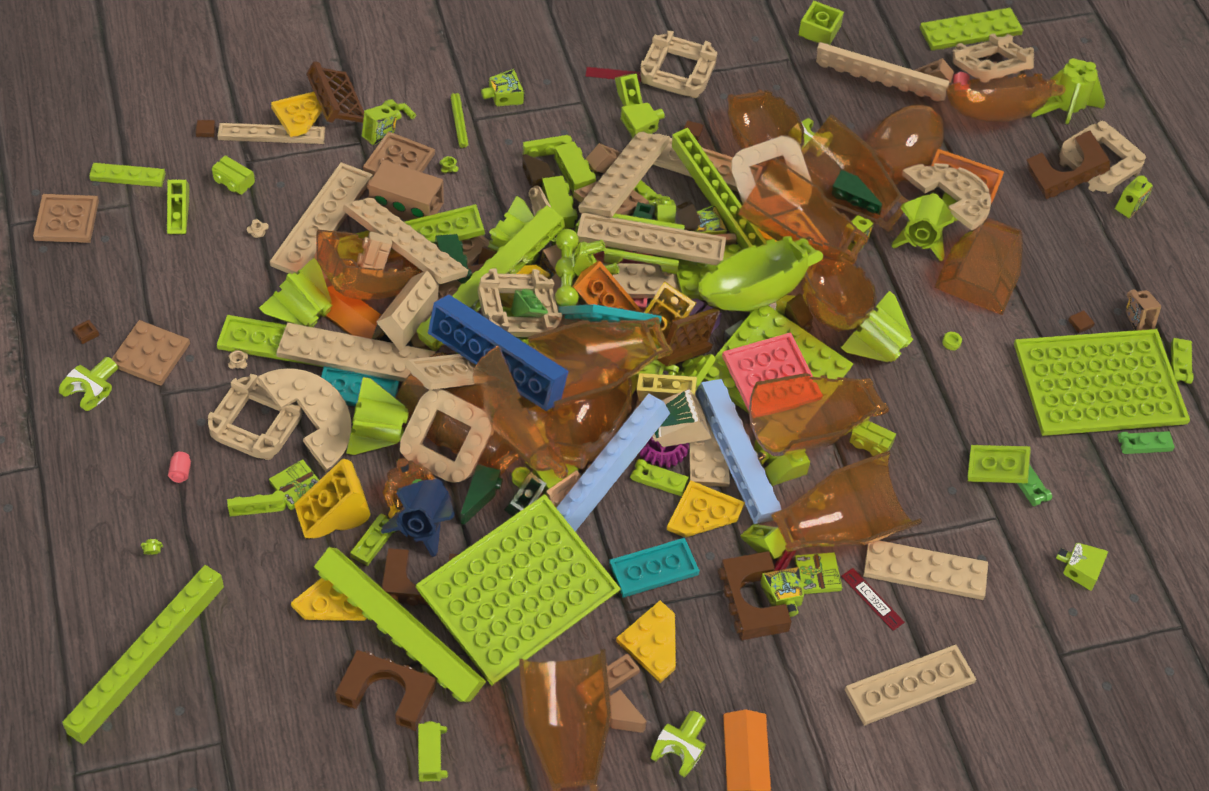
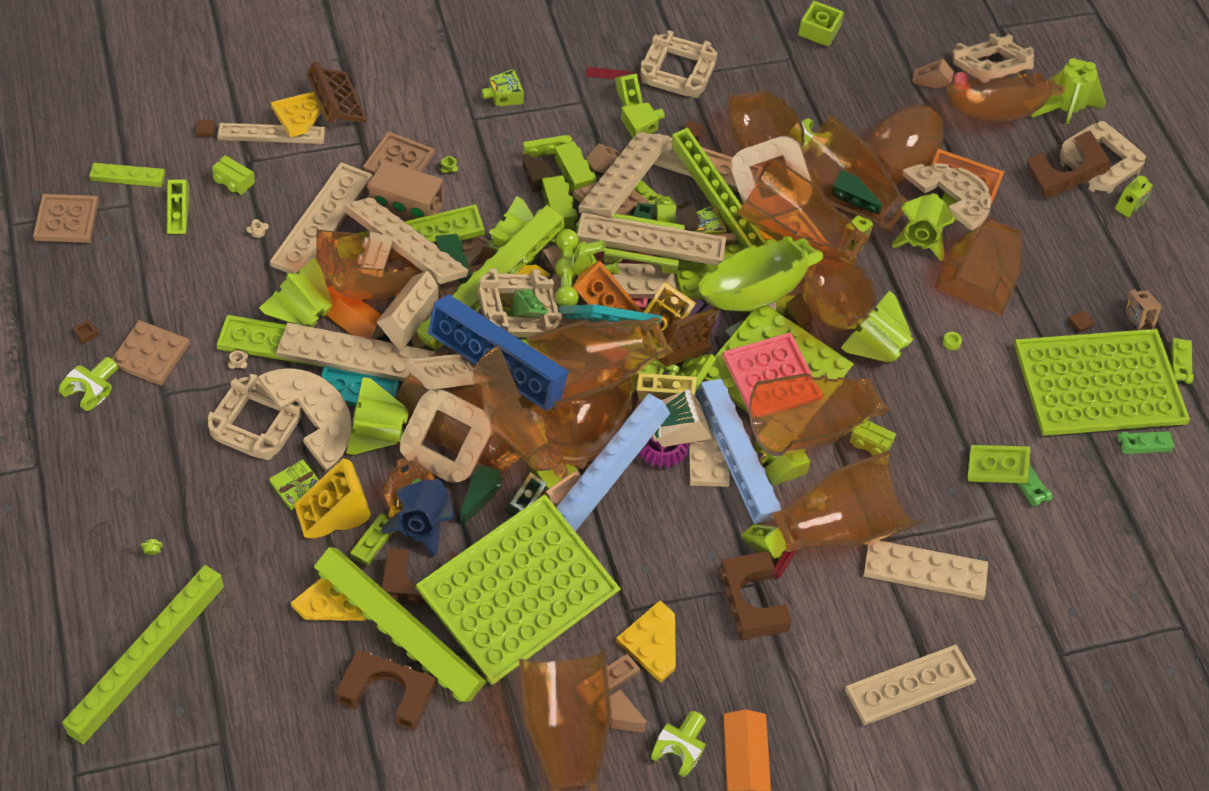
(179, 467): coral brick -> none
(257, 504): lime plate -> none
(378, 122): lime torso -> none
(393, 105): lime plate -> none
(430, 751): lime brick -> none
(459, 120): lime axle -> none
(519, 475): lime tile -> none
(537, 199): tan piece -> none
(654, 567): teal plate -> none
(659, 478): lime plate -> none
(703, 510): yellow plate -> none
(784, 588): torso -> none
(819, 572): lime tile -> none
(873, 599): sticker -> none
(882, 71): tan plate -> none
(970, 28): lime plate -> none
(1083, 563): lime torso -> none

